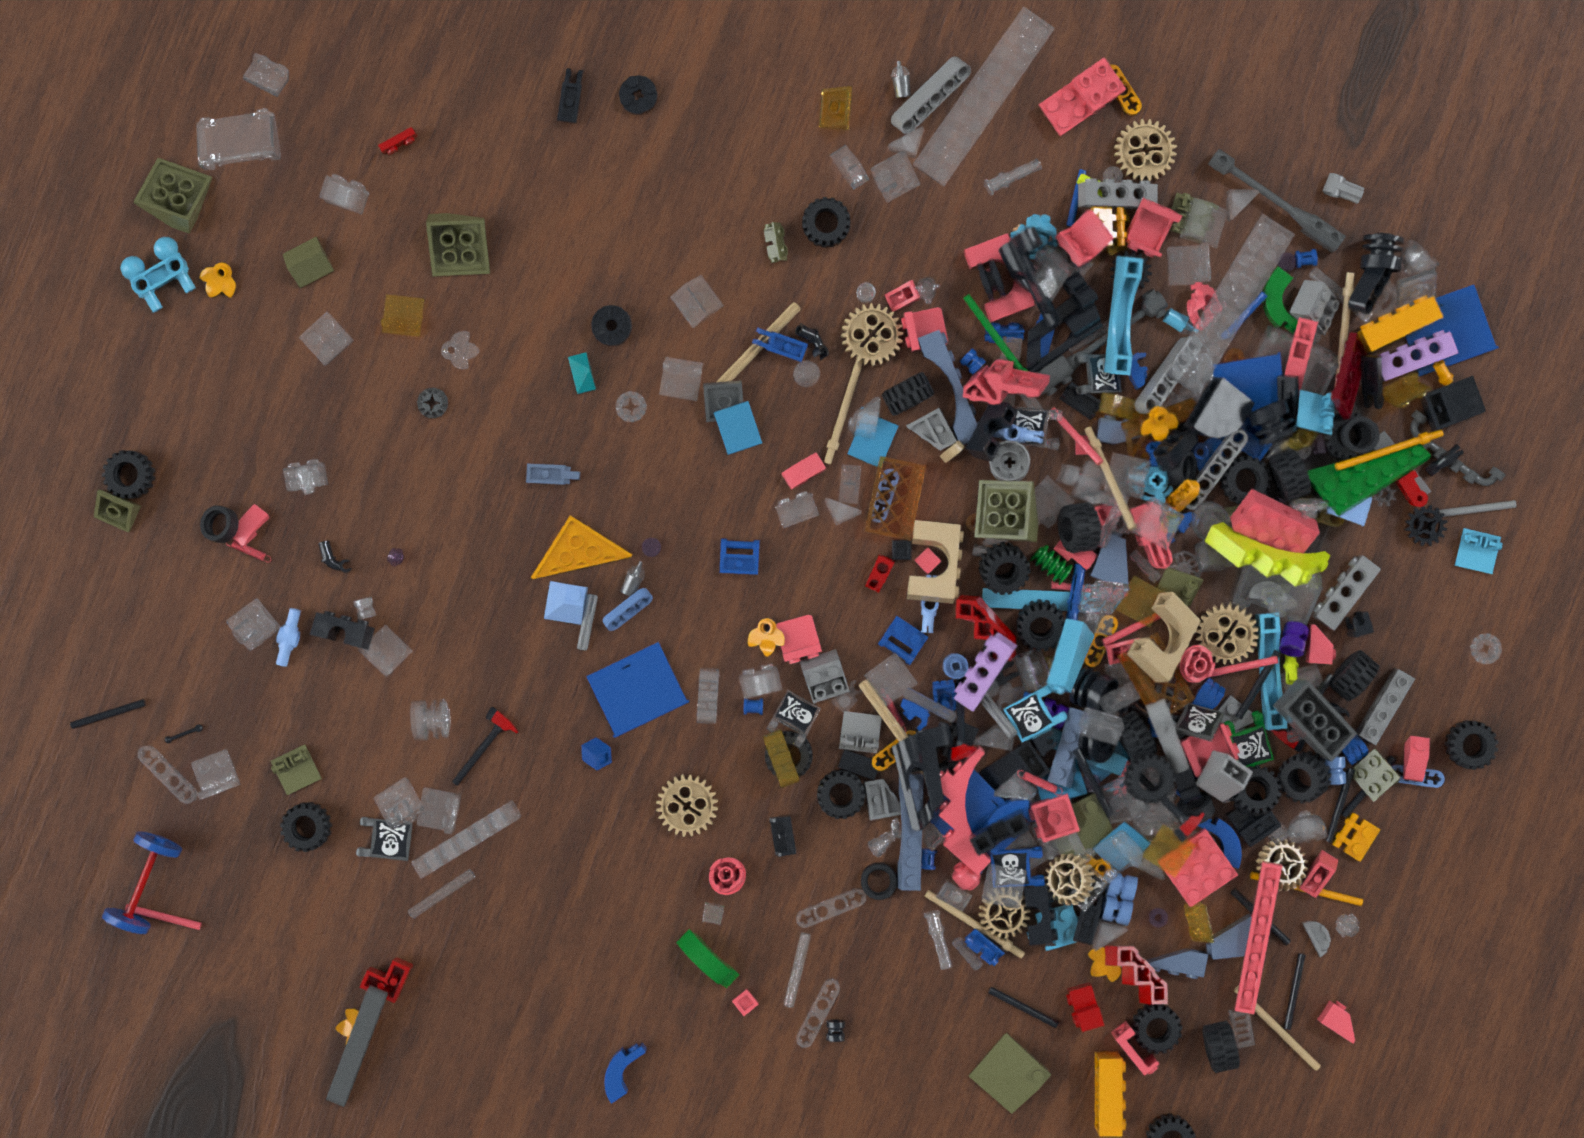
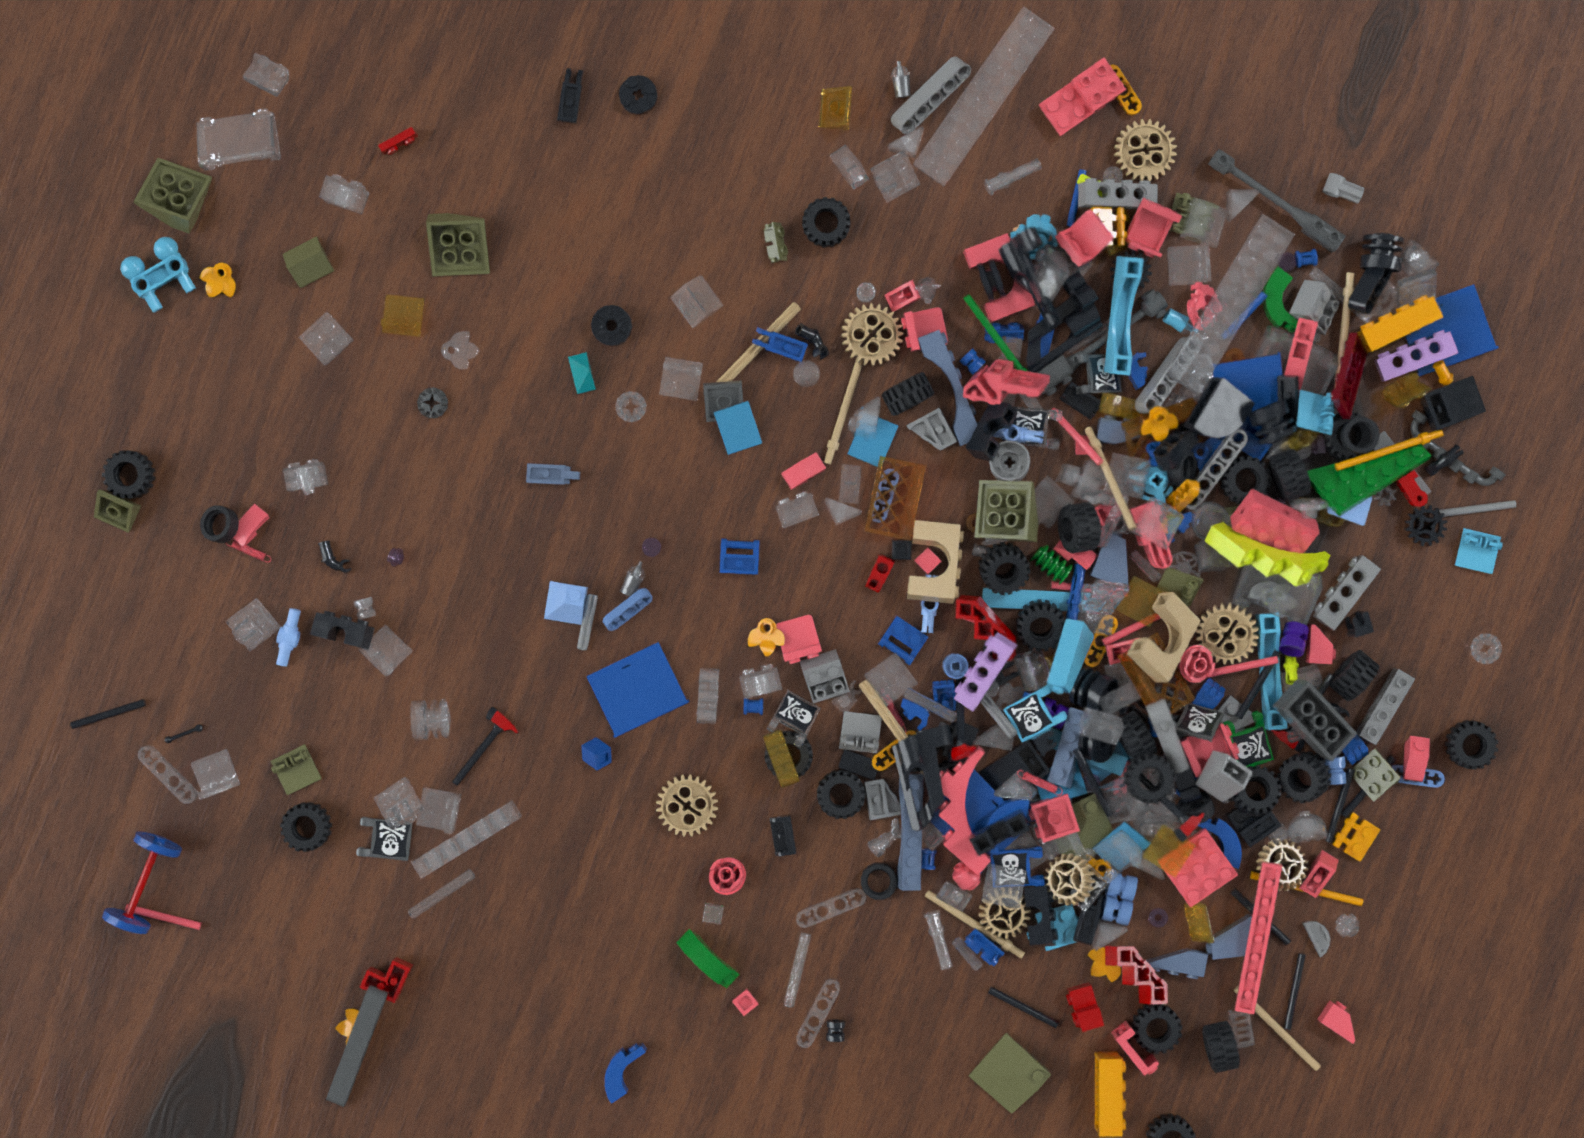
(578, 548): light orange tile -> none
(952, 451): tan beam -> none
(1372, 381): black hinge -> none

